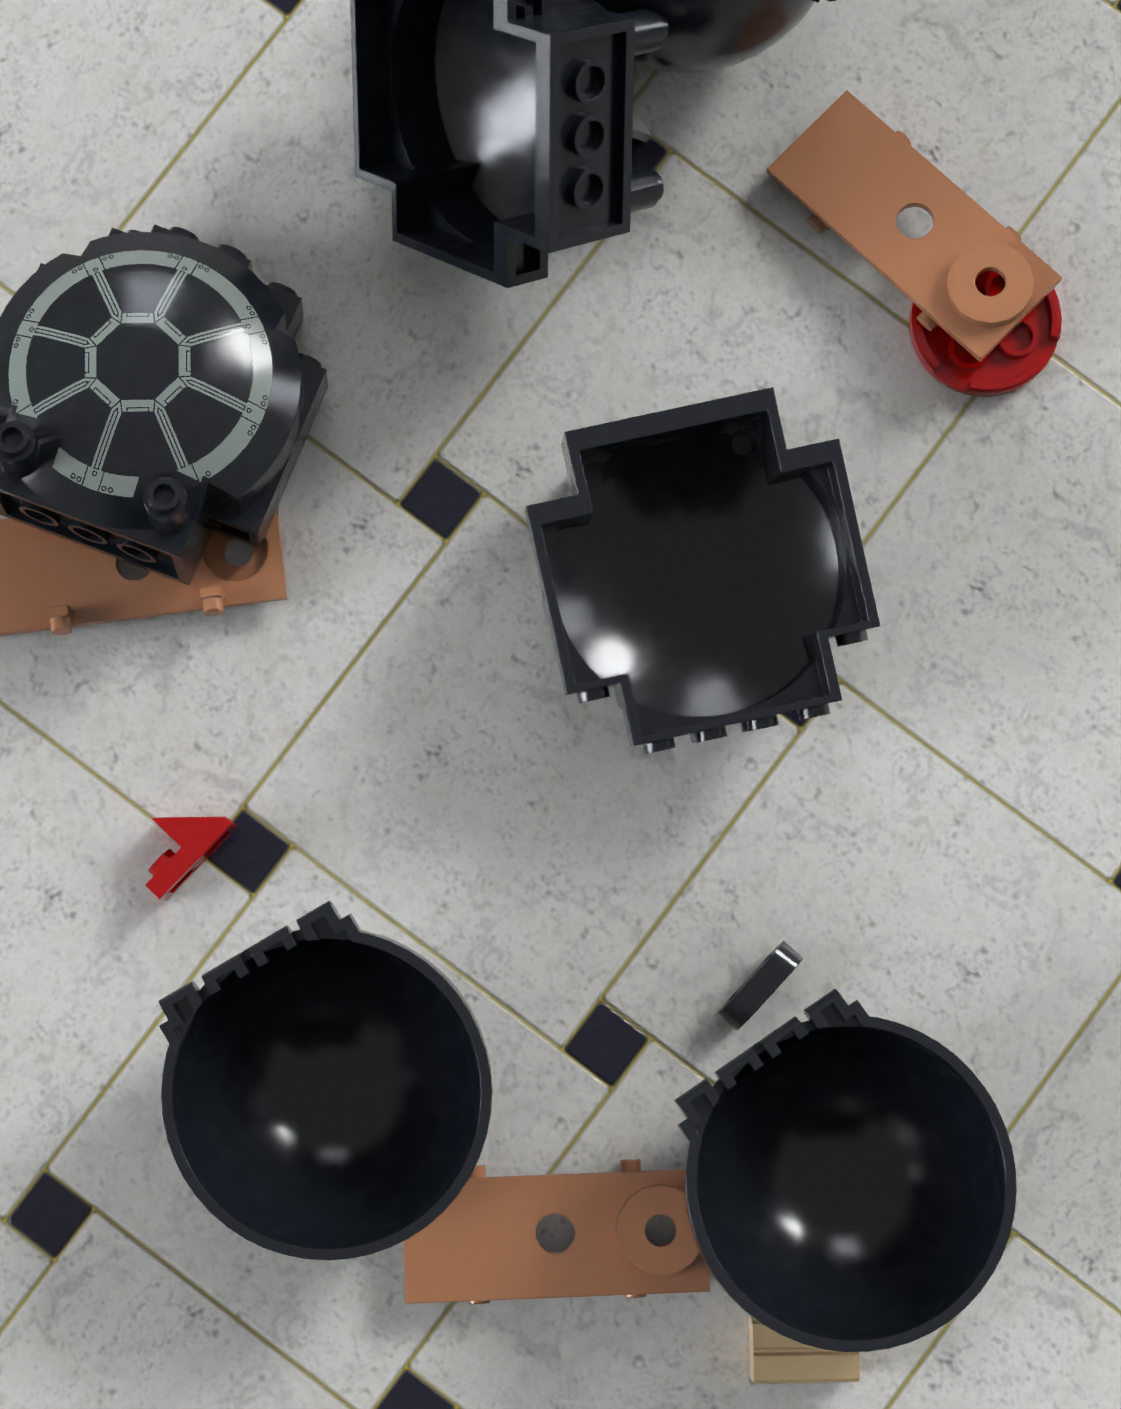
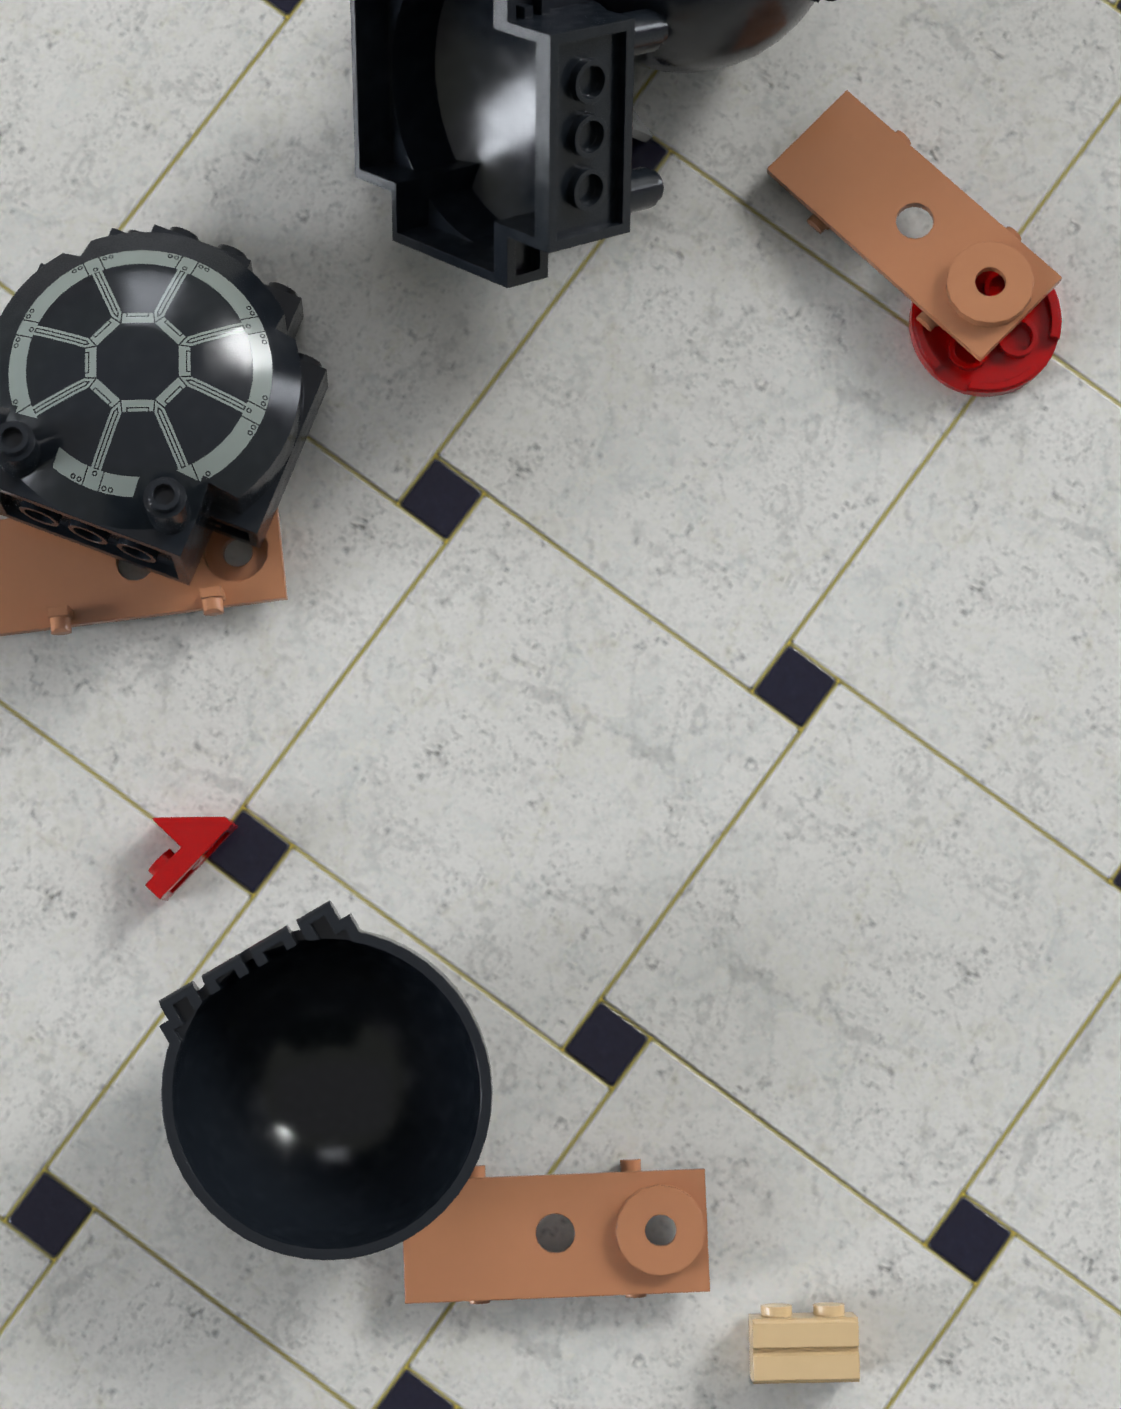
(702, 569): black windscreen -> none
(760, 985): black beam -> none
(848, 1180): black windscreen -> none

